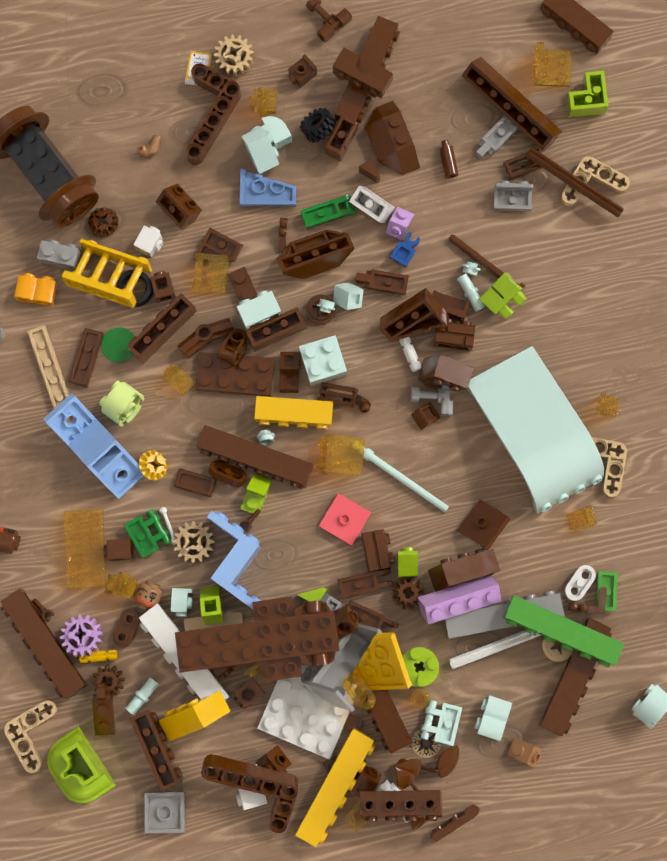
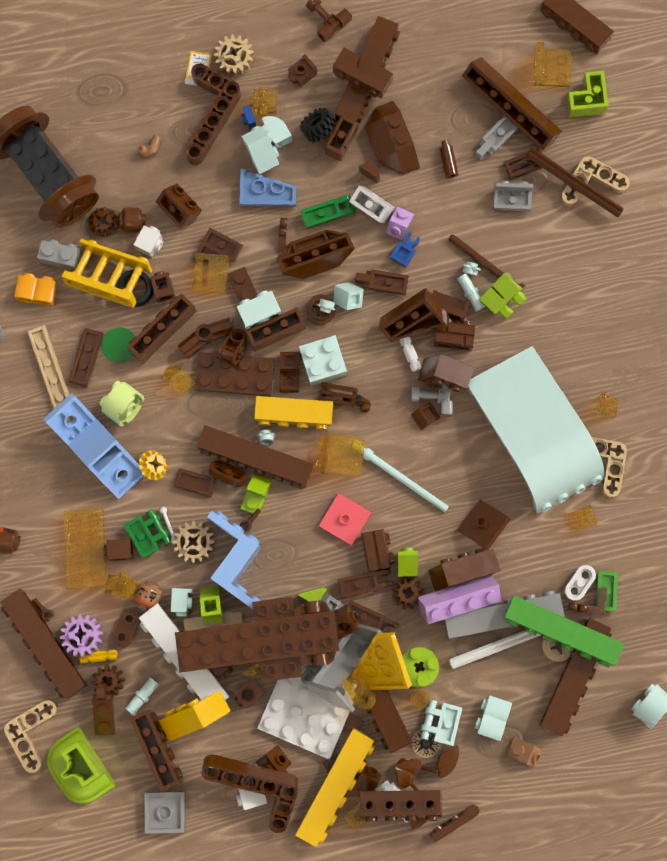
(131, 219): none -> reddish brown head
(248, 118): none -> blue plate

